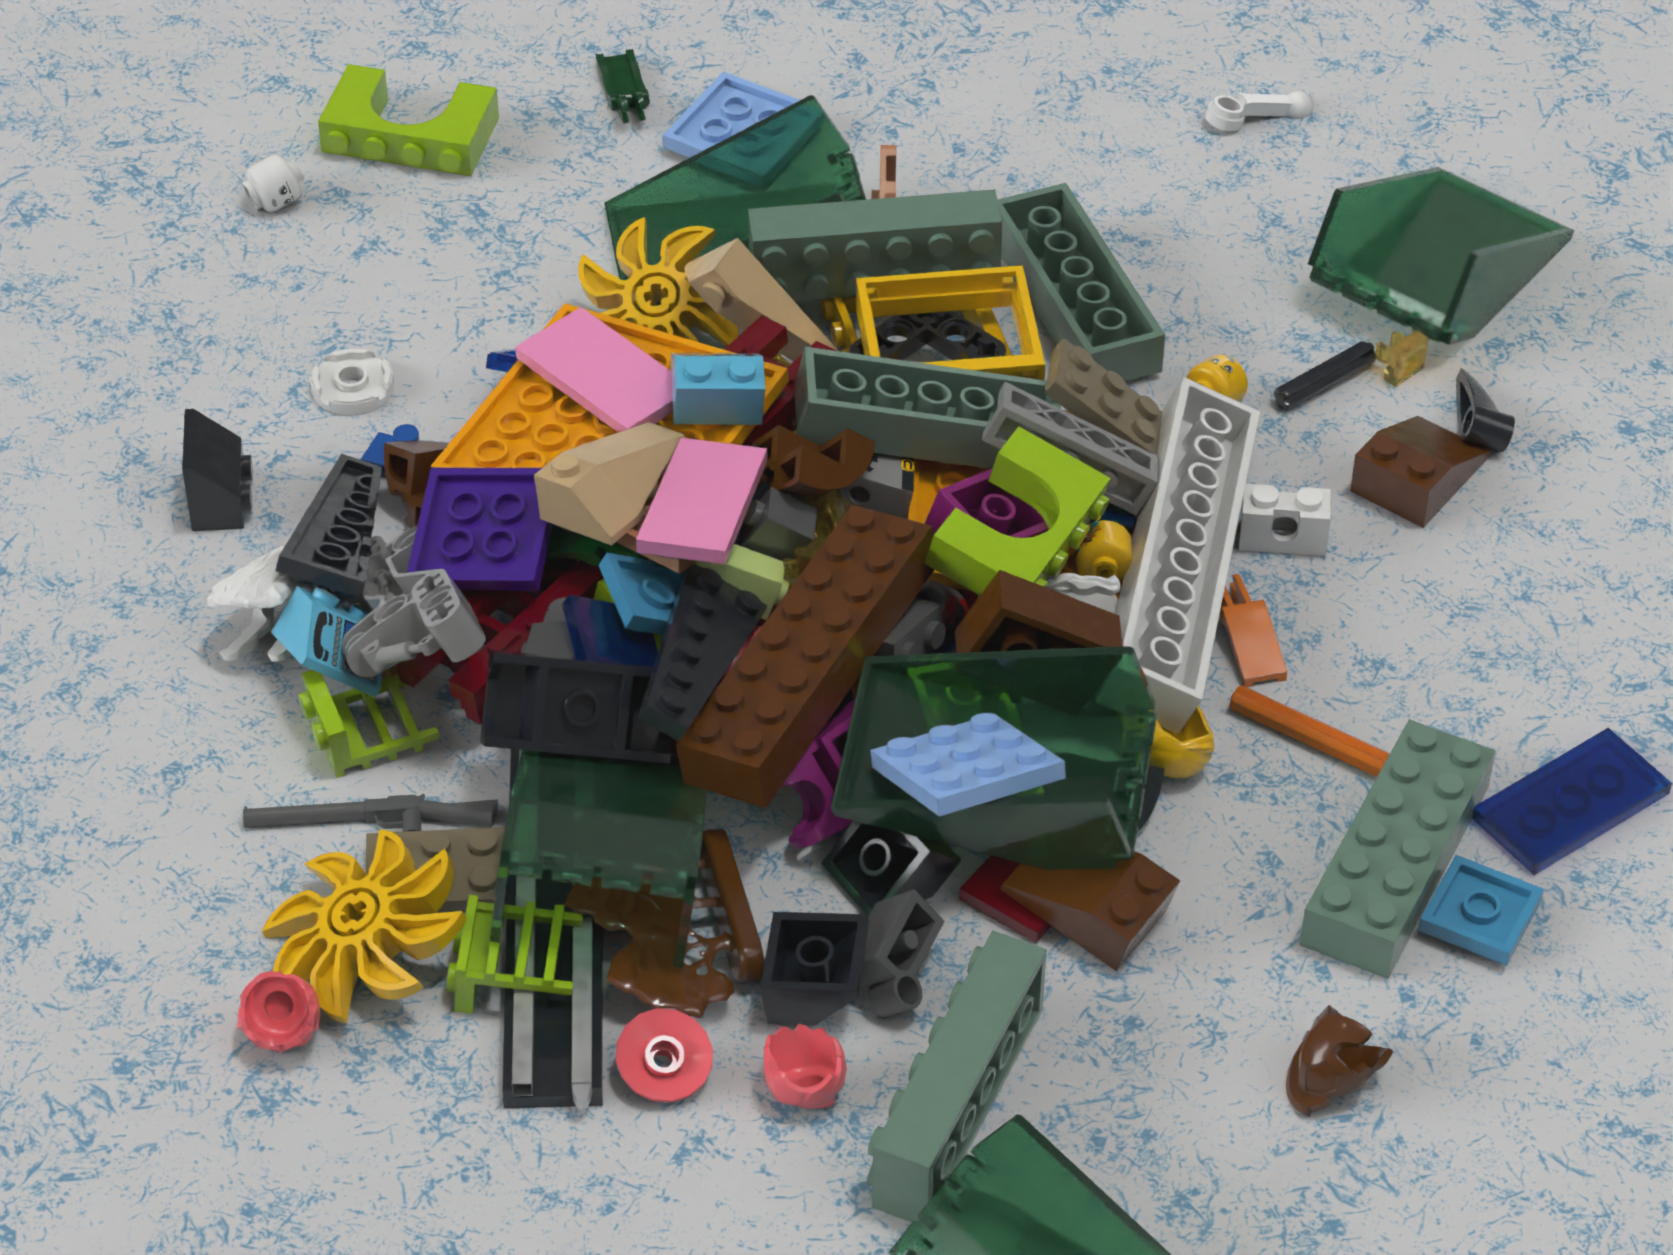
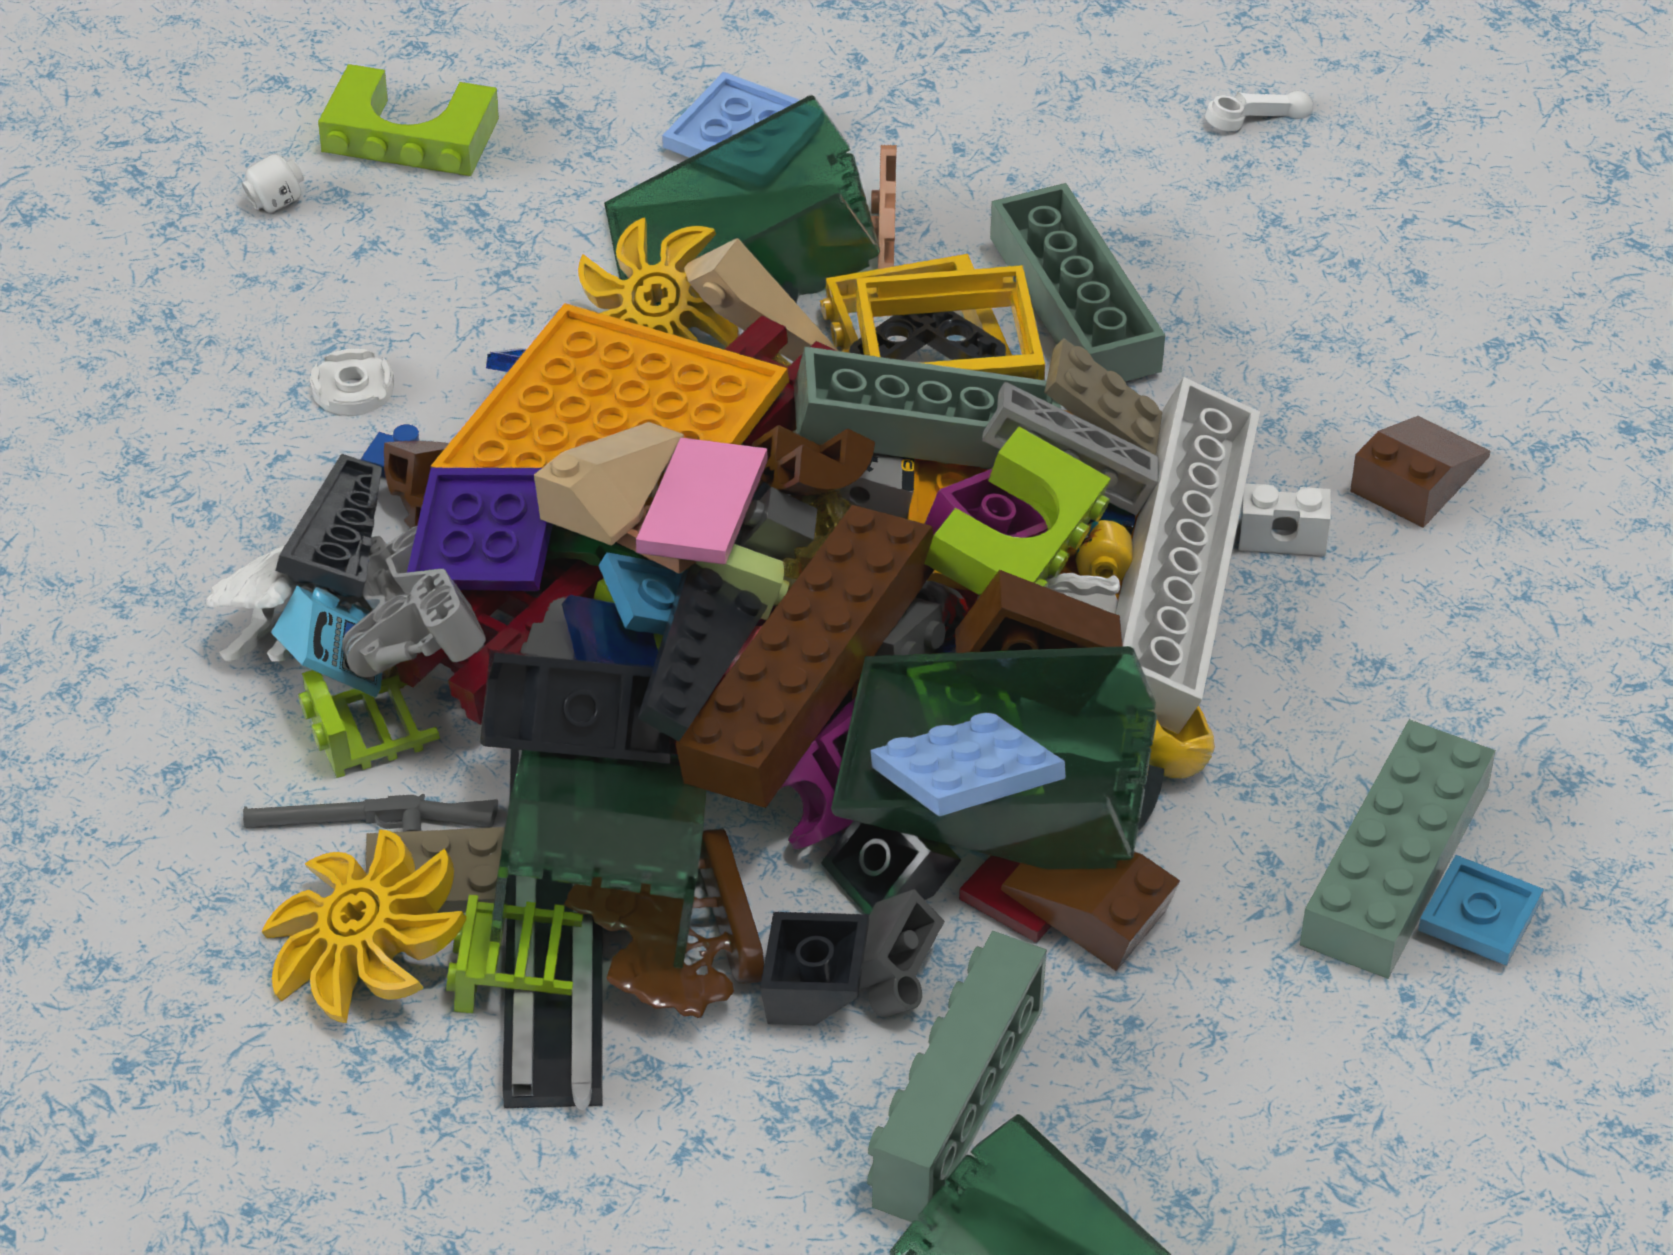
(215, 474): black slope -> none
(278, 1011): coral hair -> none
(600, 371): bright pink tile -> none
(623, 84): dark green arm -> none
(666, 1034): coral dish -> none
(717, 388): medium azure slope -> none
(804, 1067): coral hair -> none
(826, 246): sand green brick -> none
(1221, 375): yellow head -> none
(1251, 636): orange arm -> none
(1308, 730): orange axle -> none
(1325, 375): black axle -> none
(1332, 1062): reddish brown helmet -> none
(1403, 357): clear yellow tile -> none
(1431, 251): clear green windscreen -> none
(1479, 417): black piece -> none
(1571, 801): clear blue tile -> none

